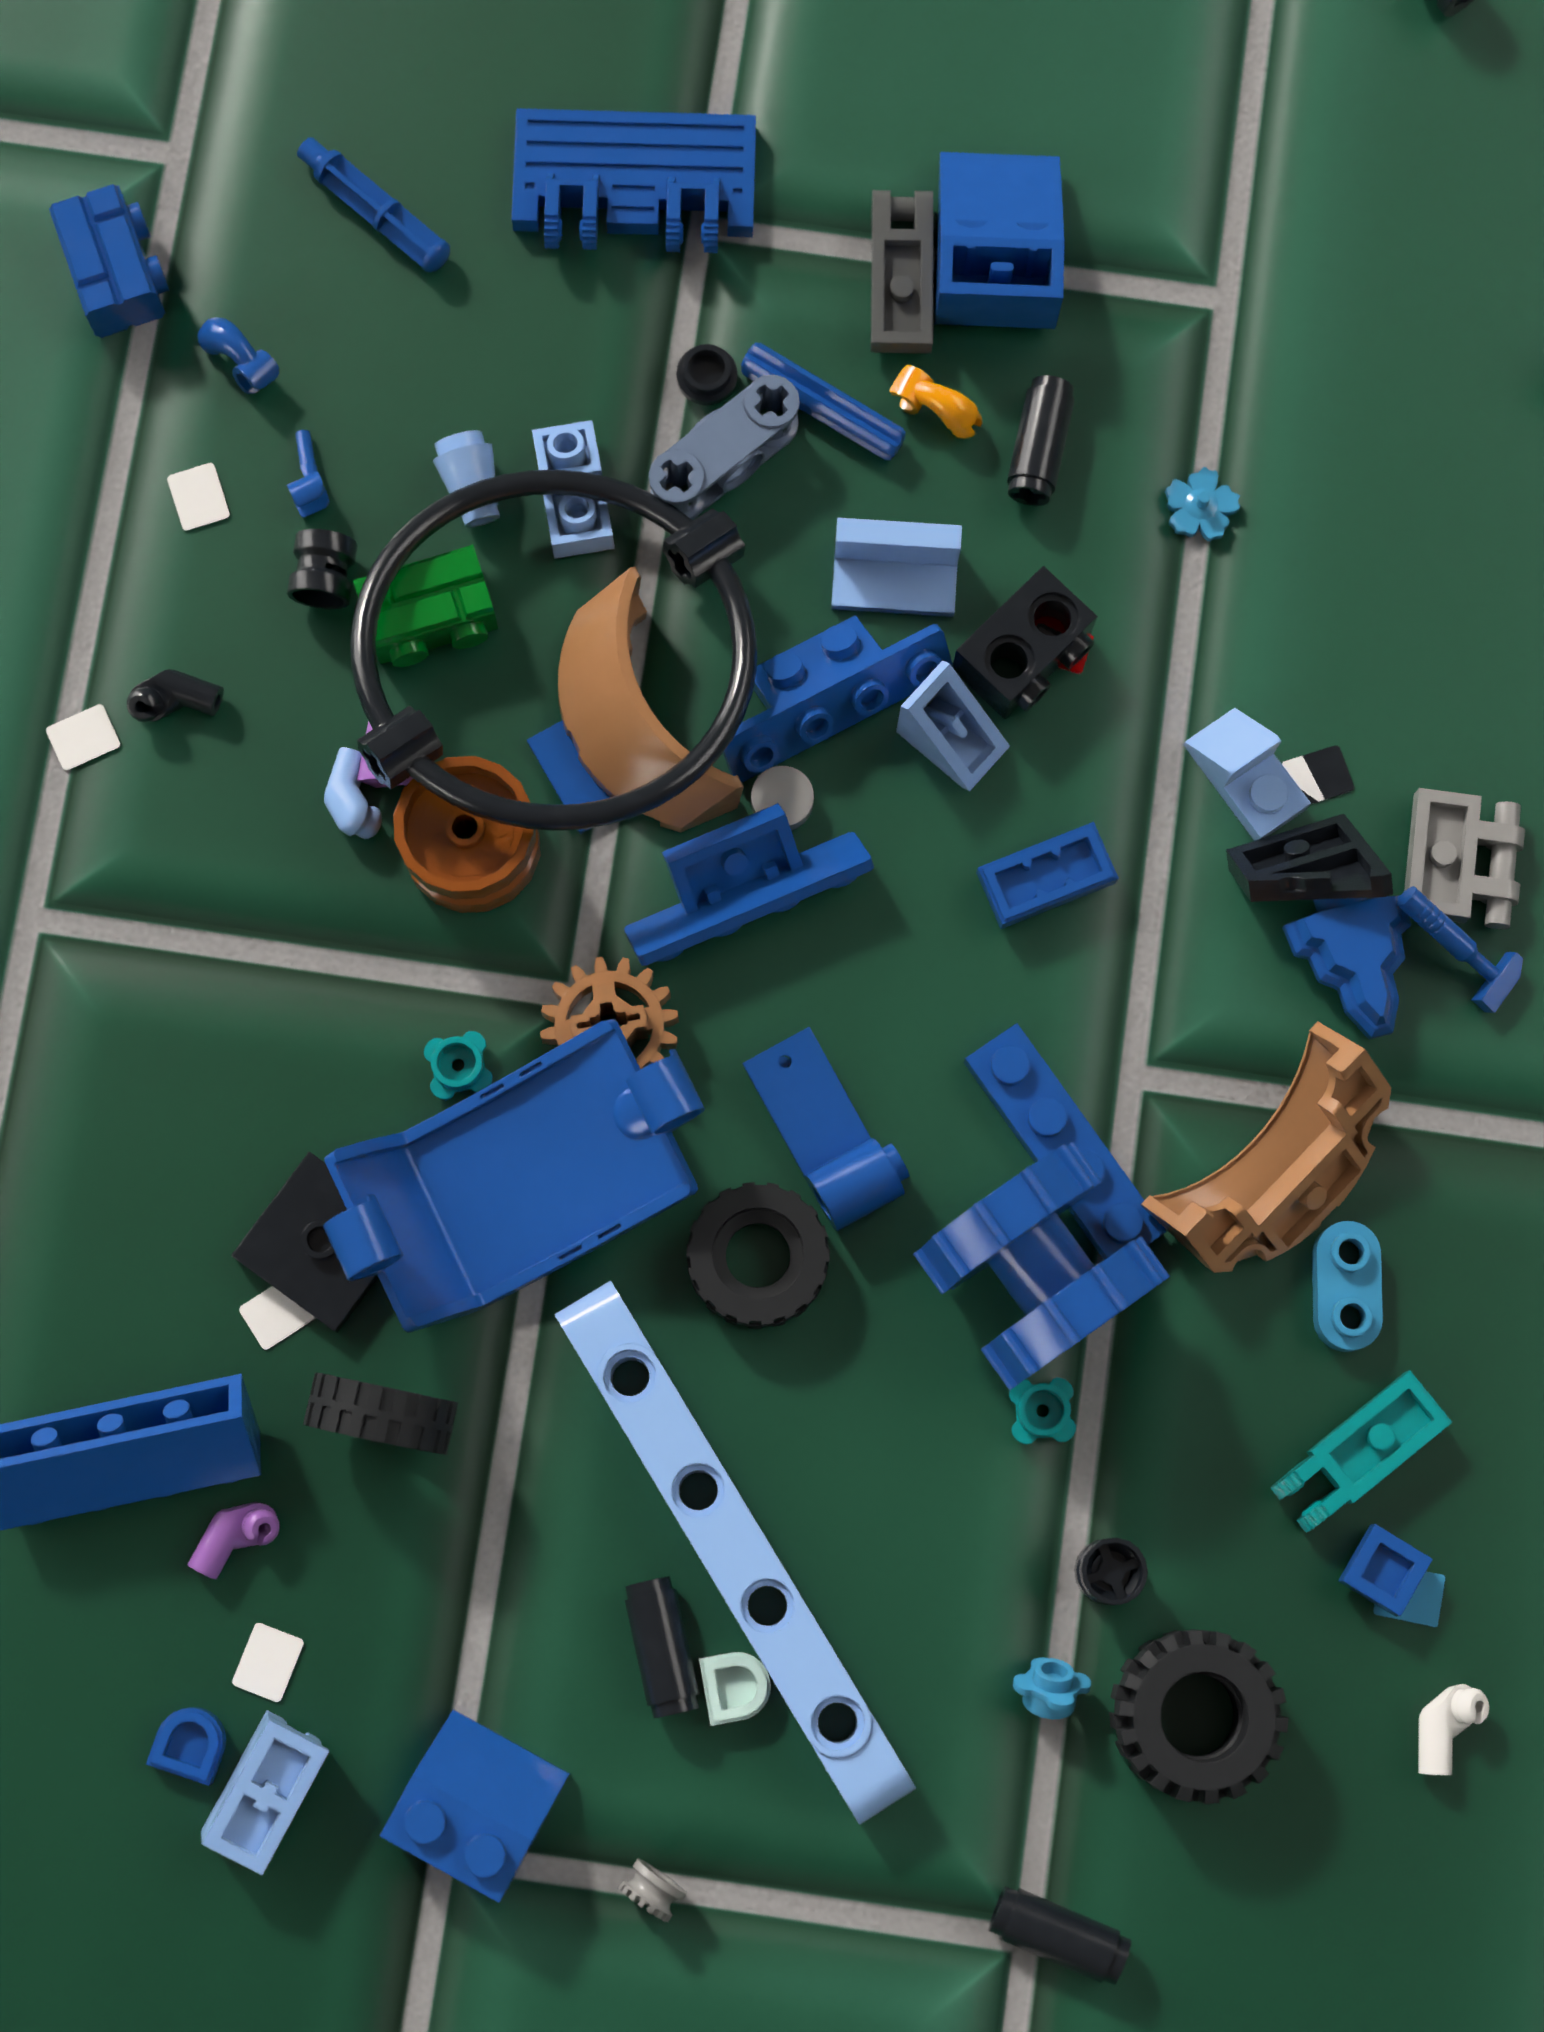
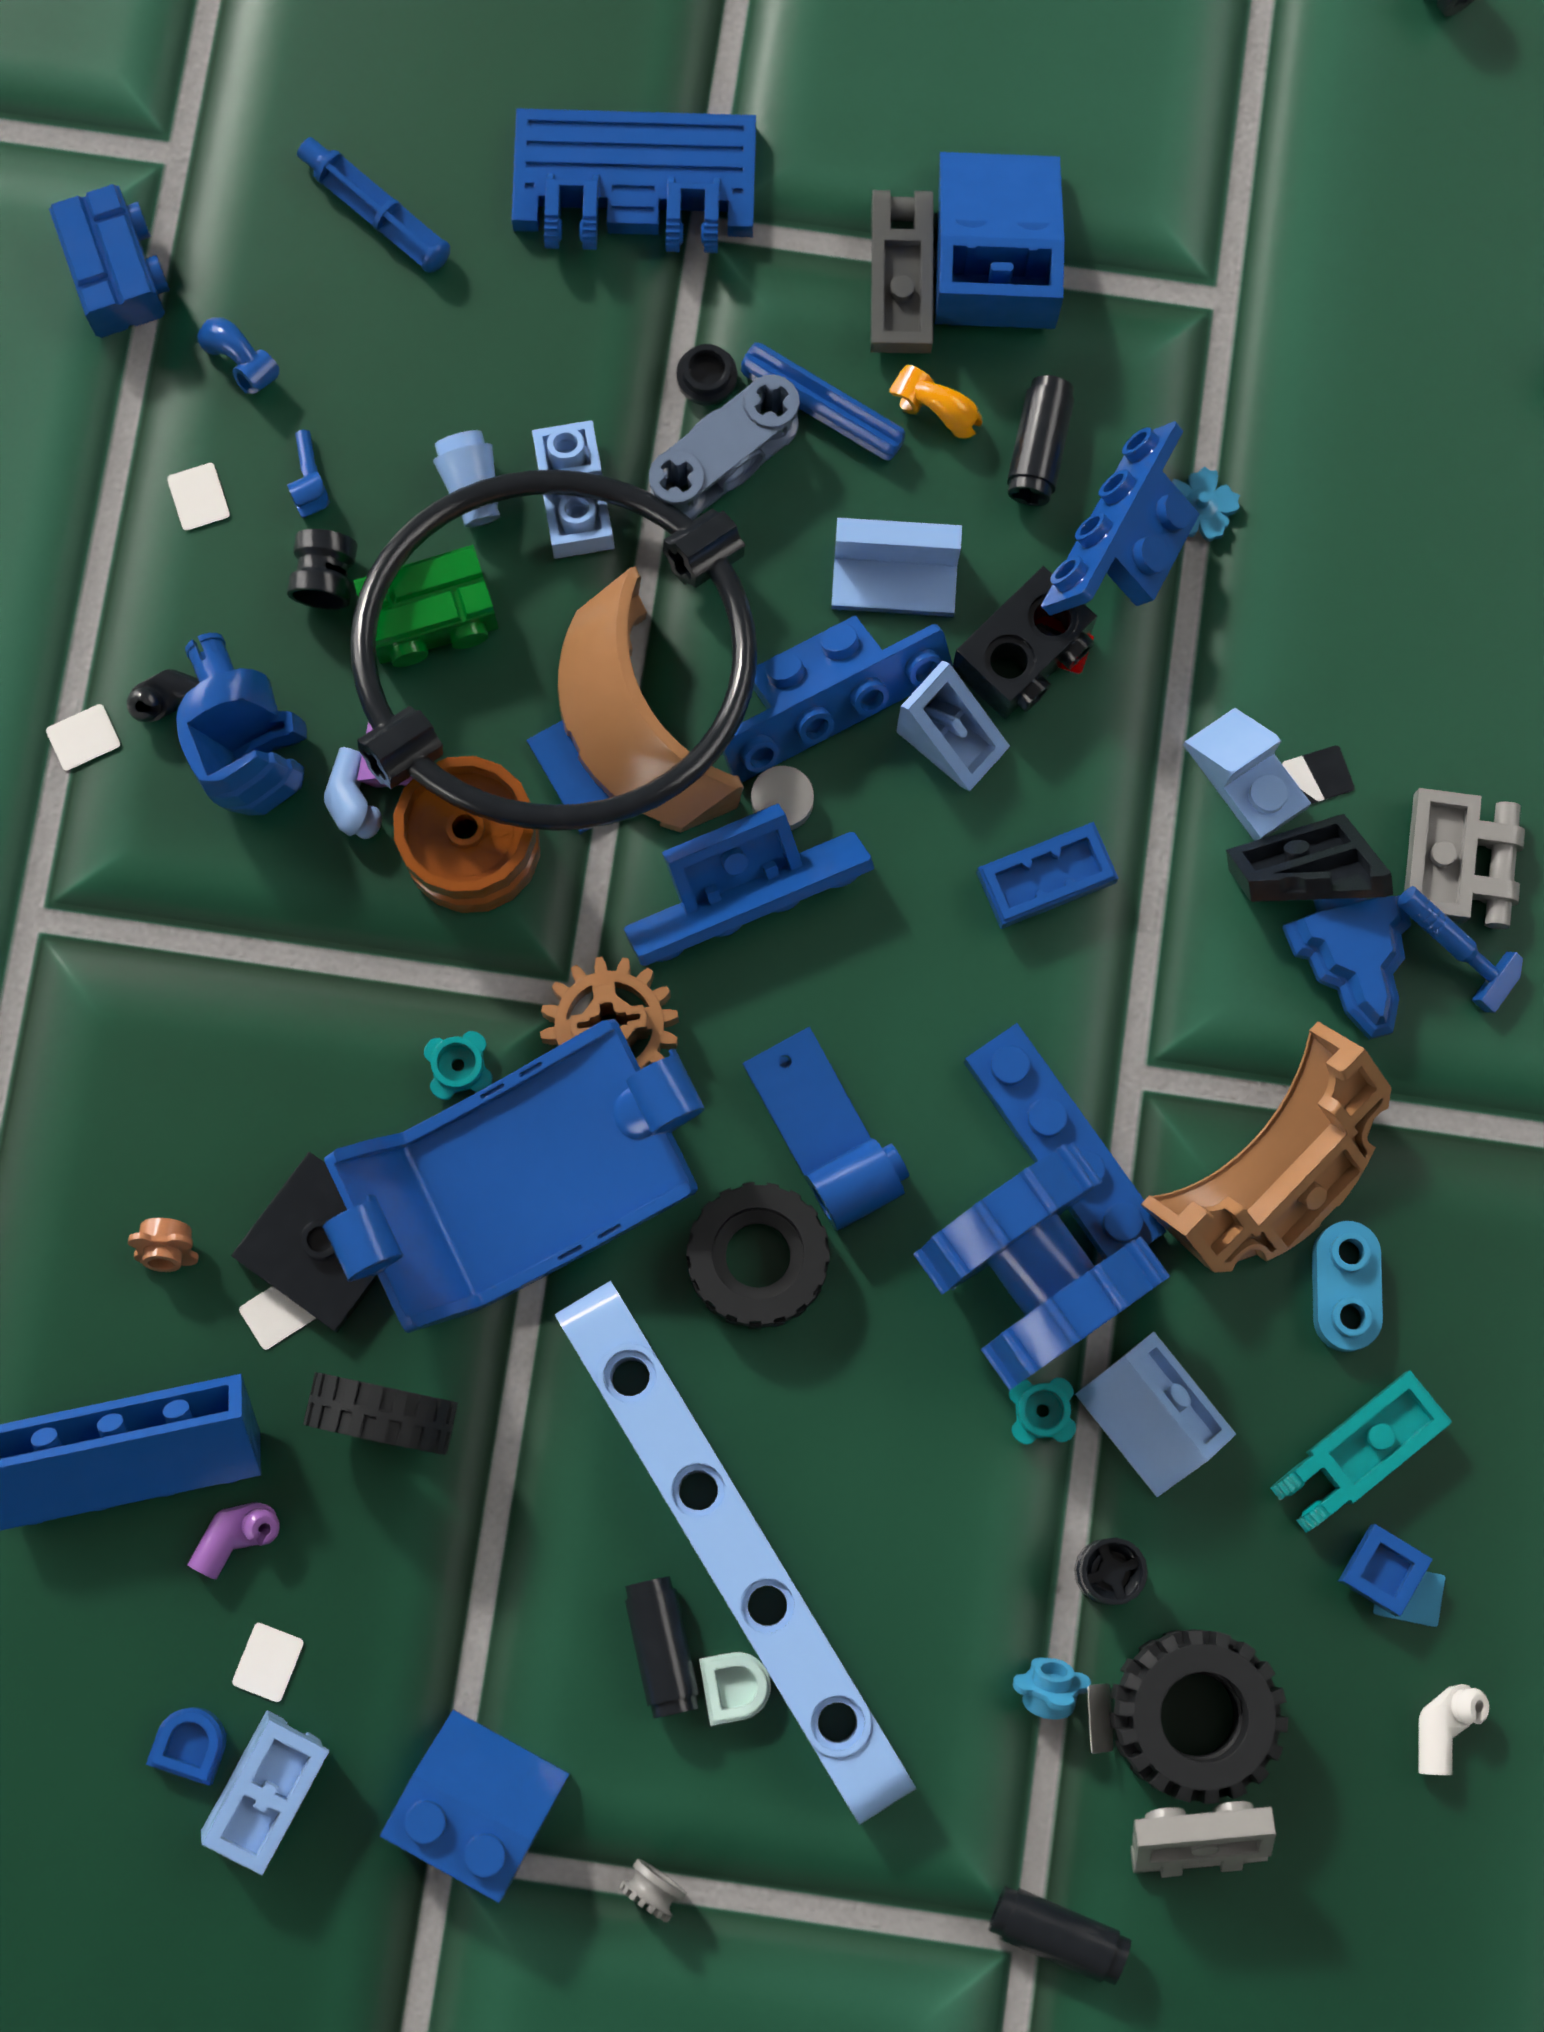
(163, 1245): none -> nougat plate
(231, 728): none -> blue piece
(1099, 1707): none -> white sticker
(1131, 530): none -> blue bracket
(1156, 1414): none -> light blue panel
(1223, 1838): none -> light grey plate

